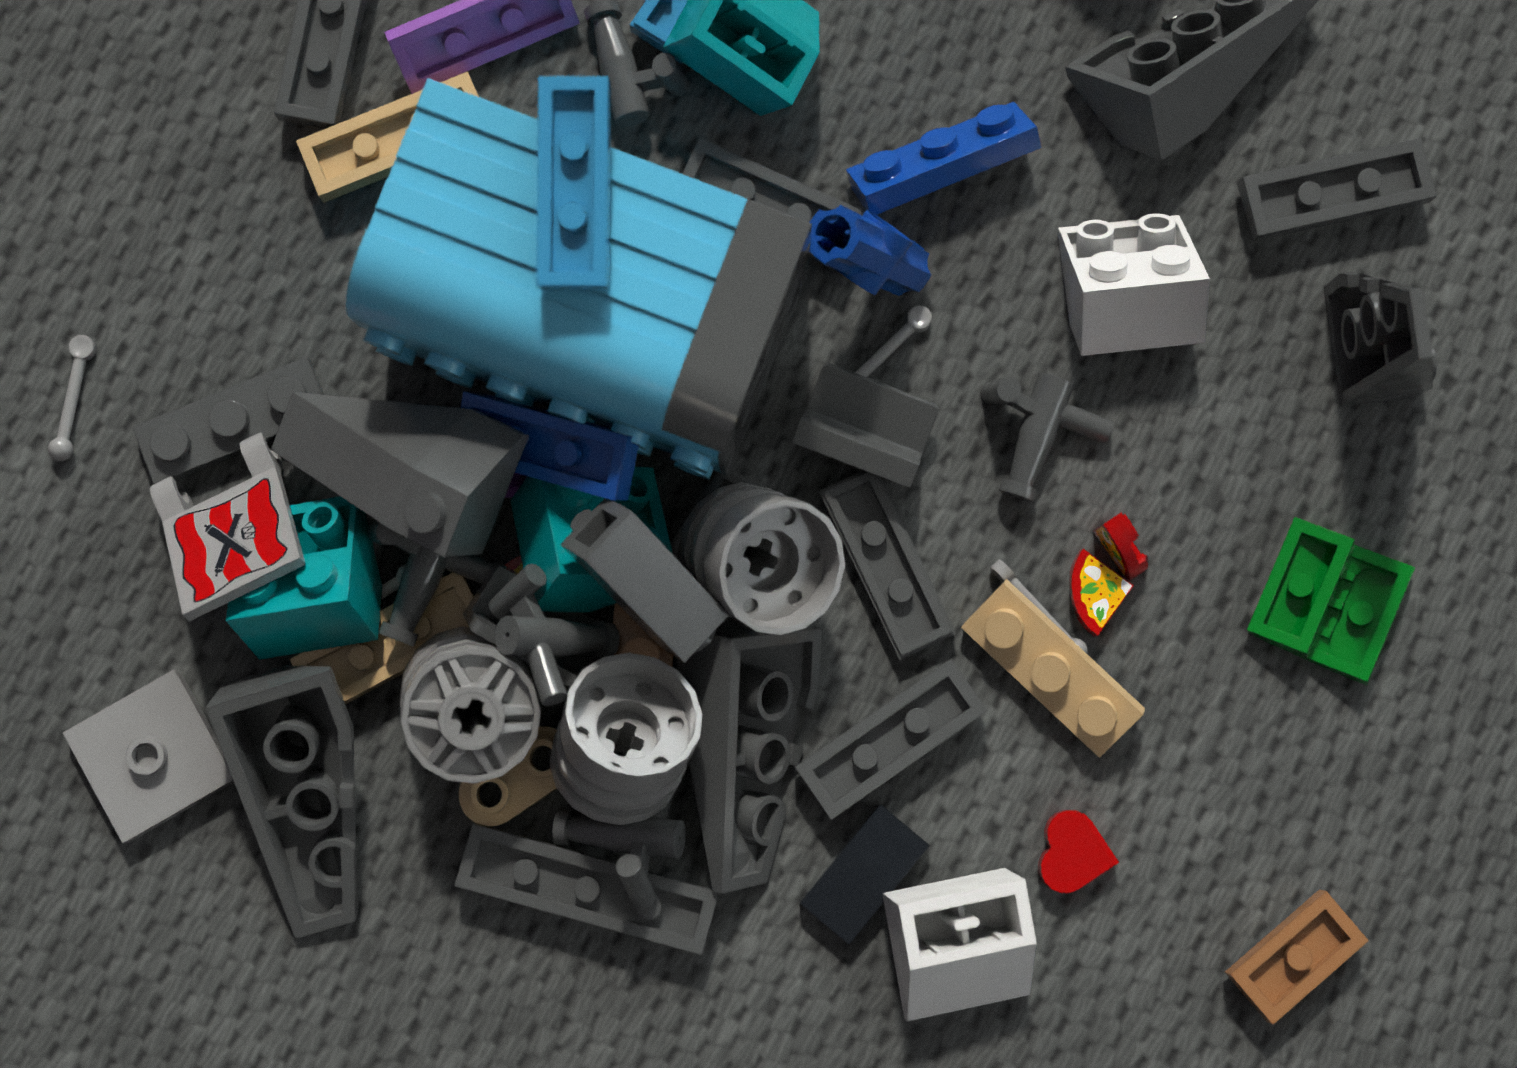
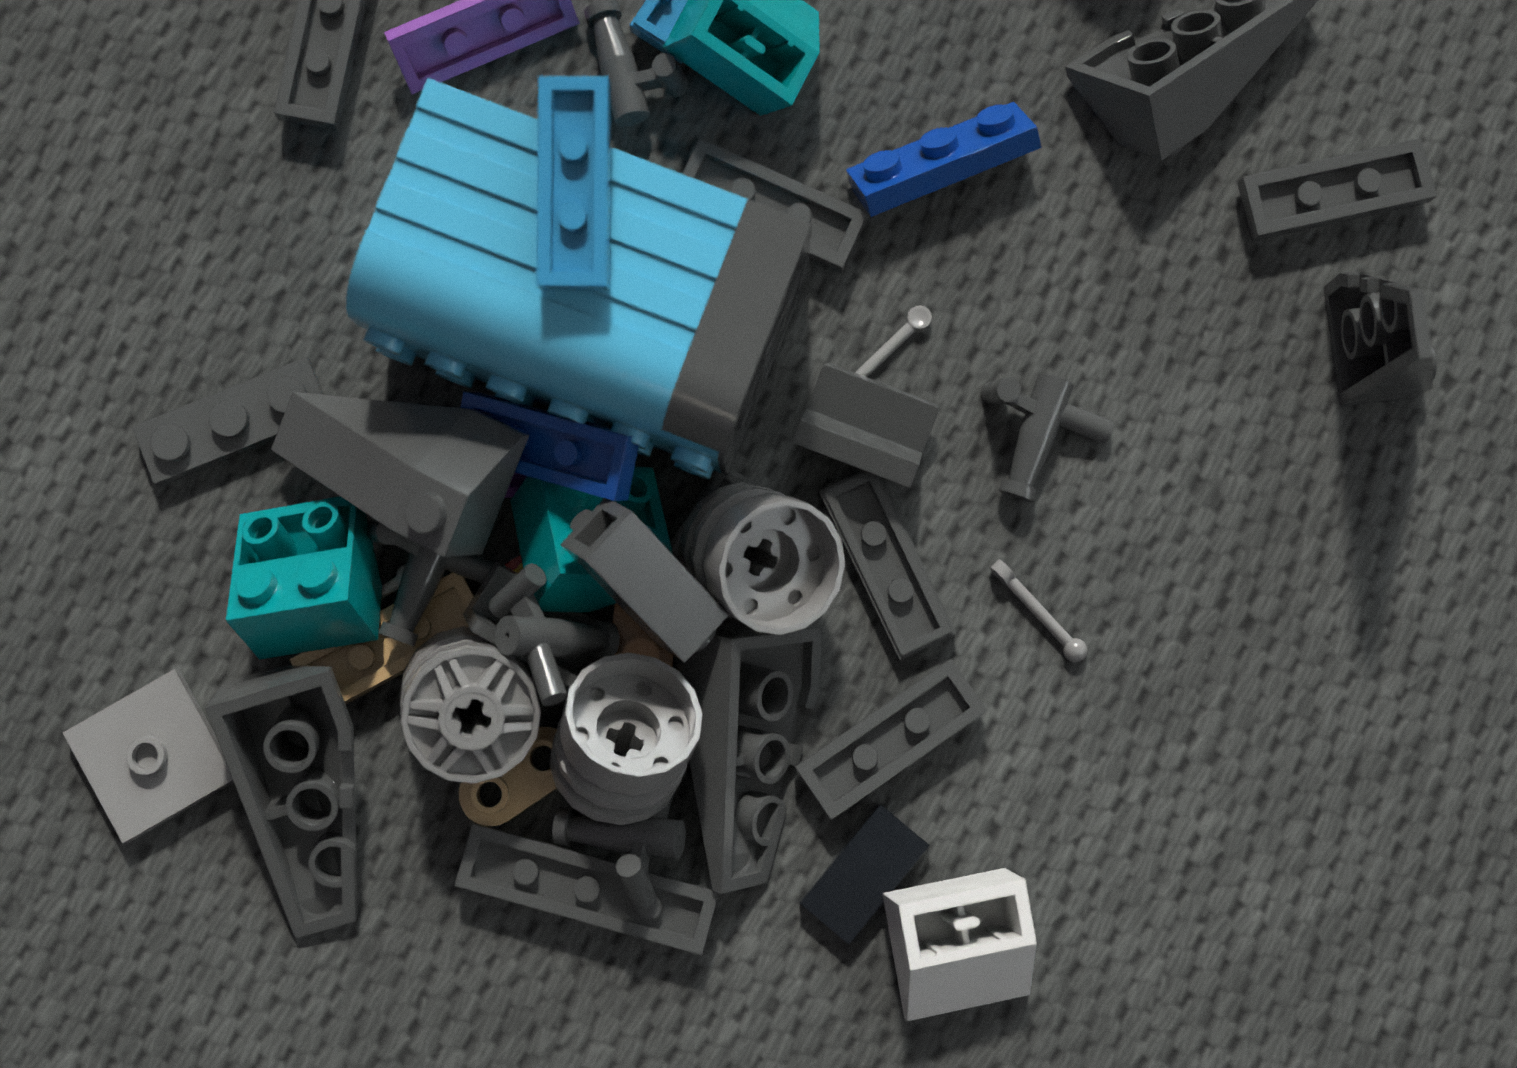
(82, 349): light grey hinge -> none
(232, 538): light grey flag -> none
(363, 146): tan plate -> none
(868, 251): blue piece -> none
(1053, 668): tan plate -> none
(1074, 852): red tile -> none
(1095, 591): tile -> none
(1118, 538): red tile -> none
(1133, 284): white slope -> none
(1296, 956): medium nougat plate -> none
(1330, 600): green slope -> none

